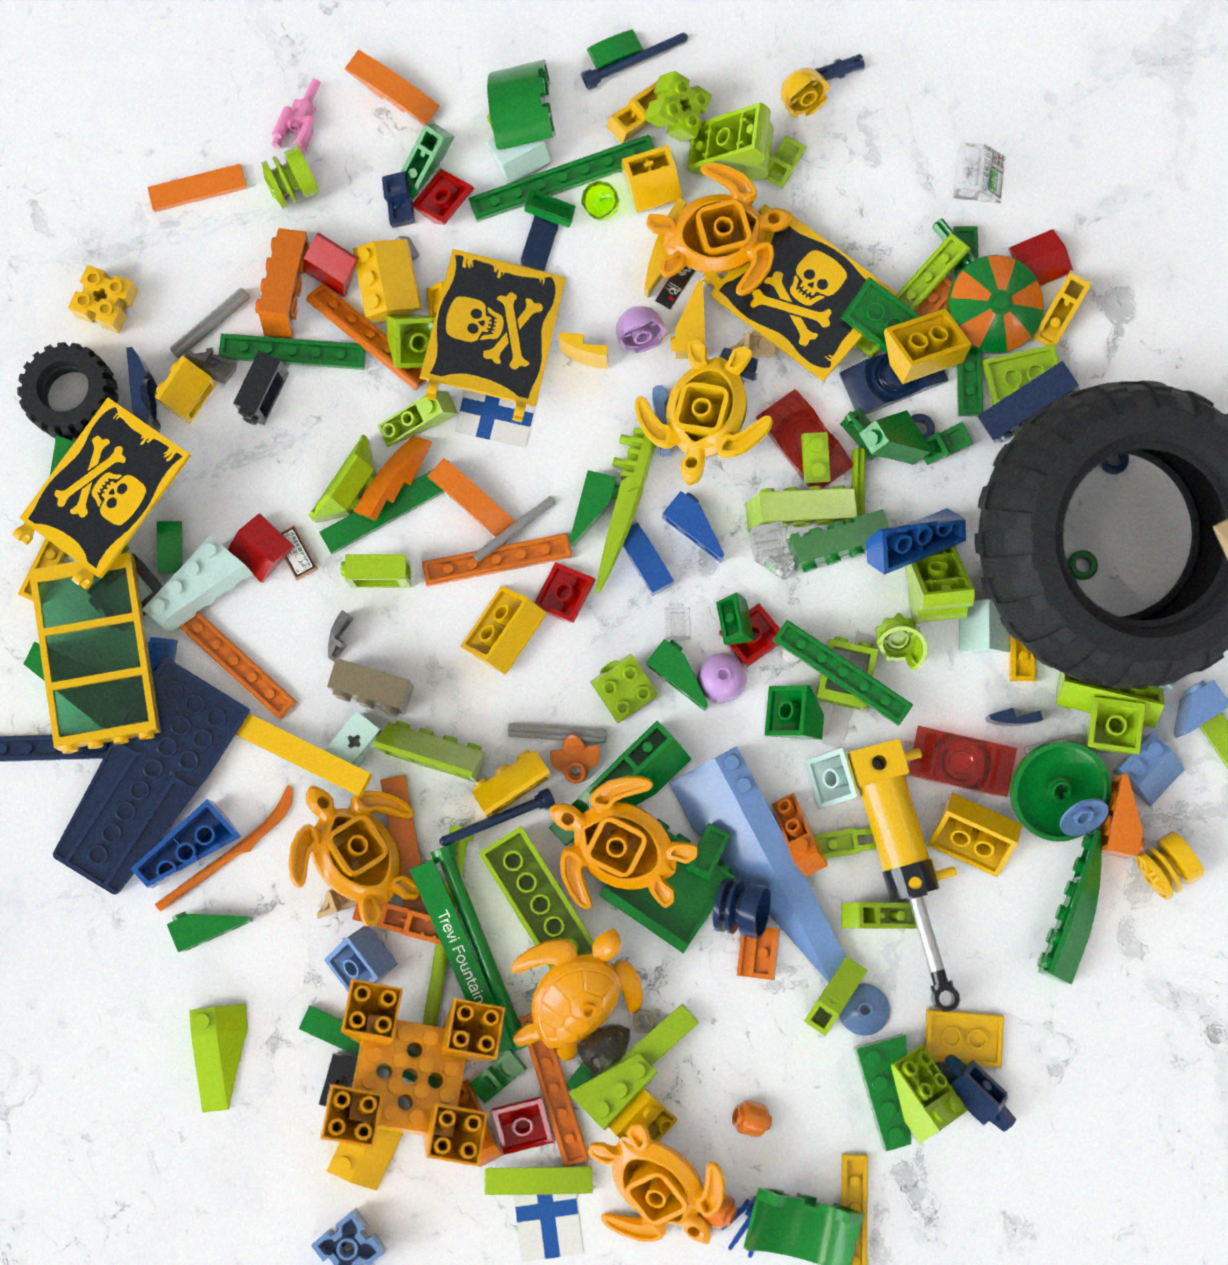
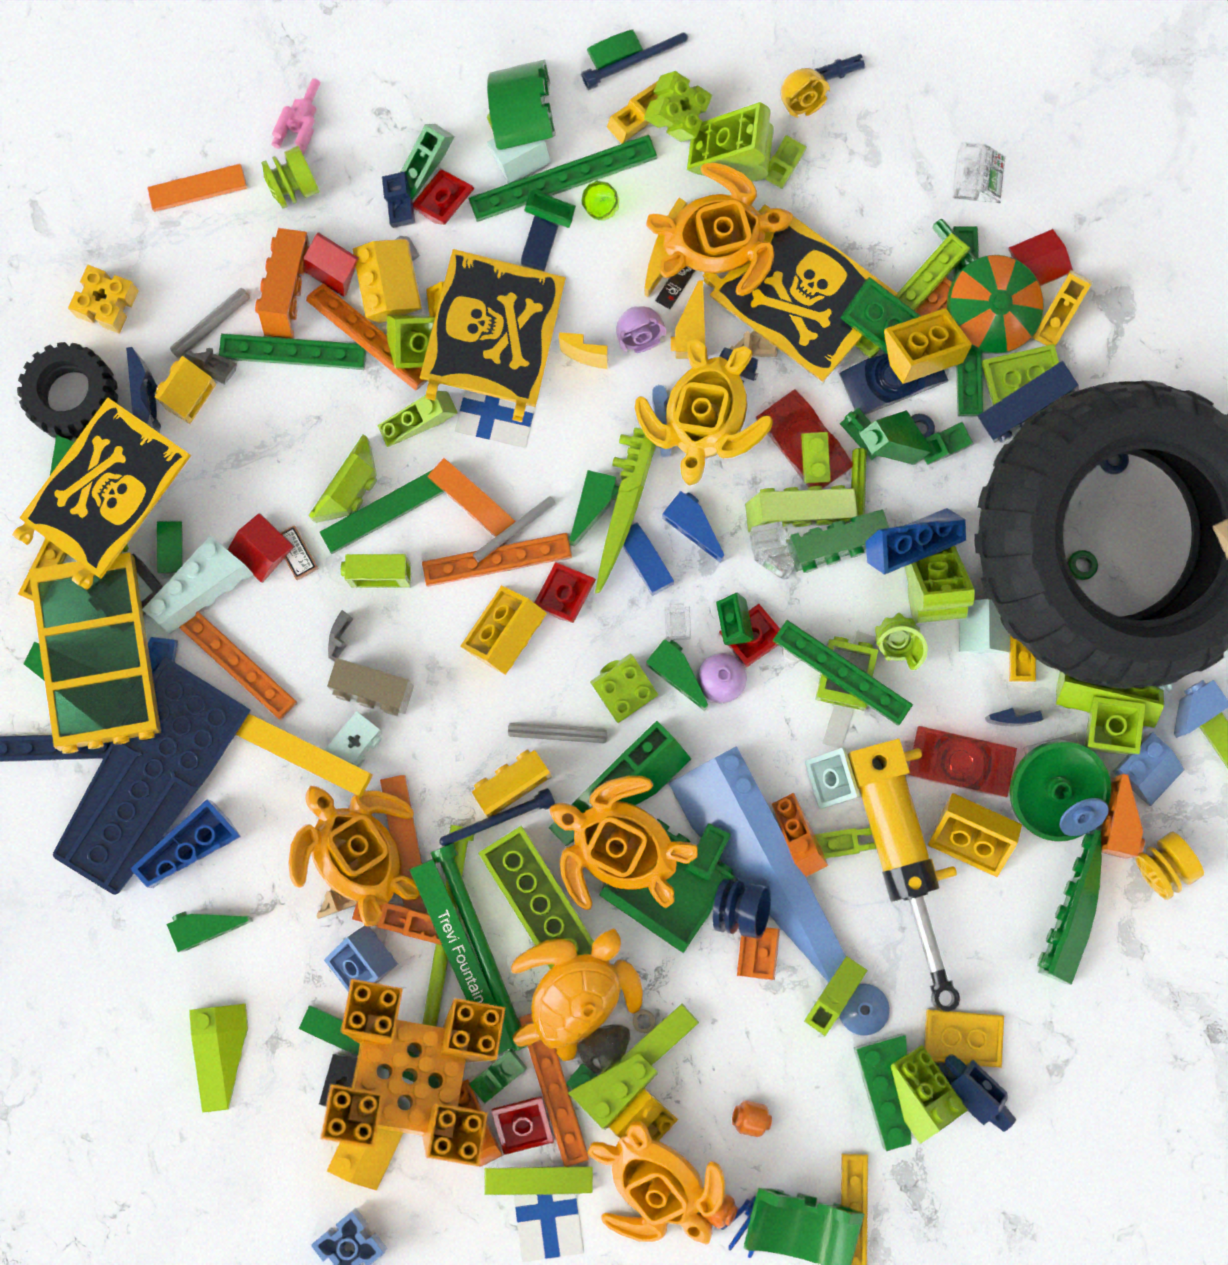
(243, 846): orange piece -> none
(260, 388): black window -> none
(391, 87): orange slope -> none
(397, 470): orange slope -> none
(430, 751): lime slope -> none
(575, 754): orange plate -> none
(652, 178): yellow slope -> none
(793, 713): green slope -> none
(877, 915): lime slope -> none

